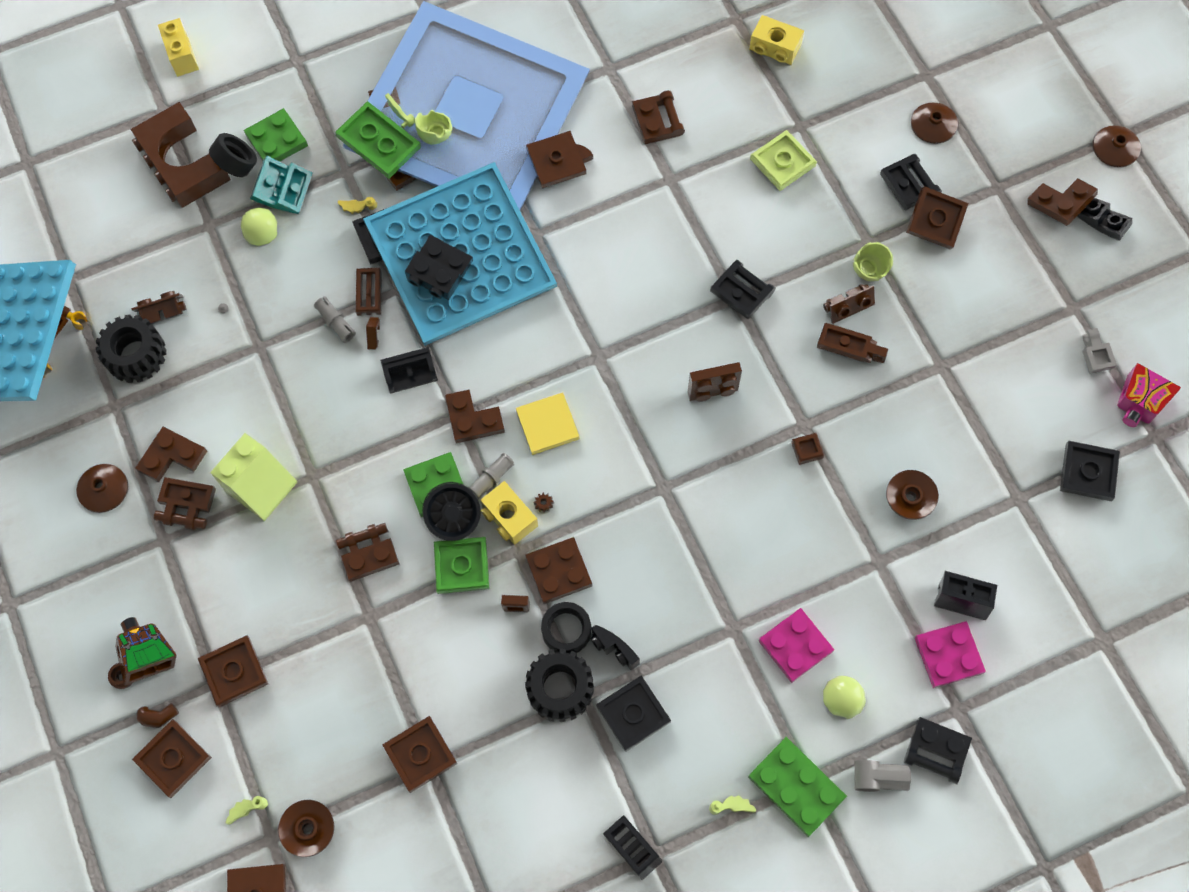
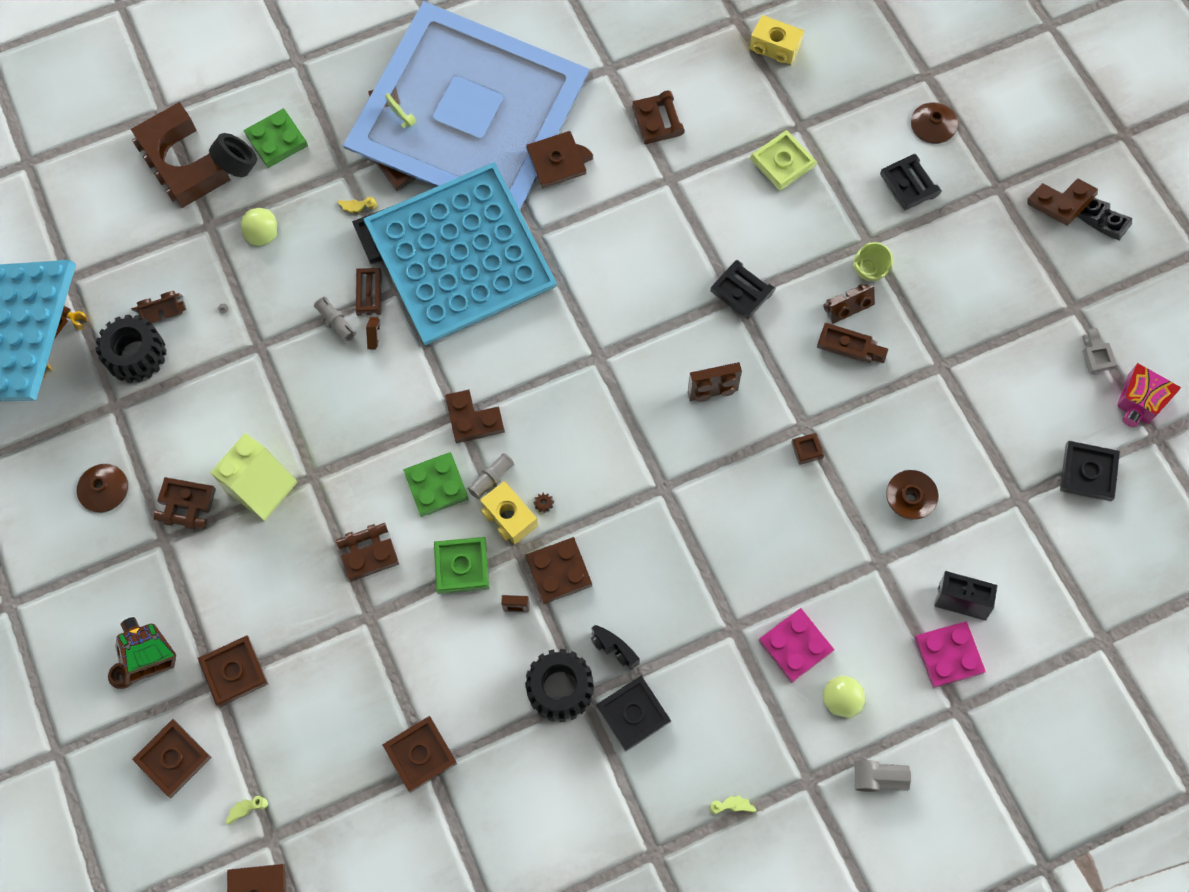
(156, 718): reddish brown arm -> none
(169, 448): reddish brown plate -> none
(178, 47): light yellow brick -> none
(281, 185): teal slope -> none
(294, 821): reddish brown dish -> none
(378, 139): bright green plate -> none
(409, 370): black hinge -> none
(433, 127): yellowish green hair -> none
(438, 268): black plate -> none
(451, 511): black wheel -> none
(547, 423): light yellow tile -> none
(569, 608): black tyre -> none
(646, 867): black slope -> none
(797, 786): bright green plate -> none
(937, 217): reddish brown plate -> none
(941, 742): black plate -> none
(1115, 153): reddish brown dish -> none

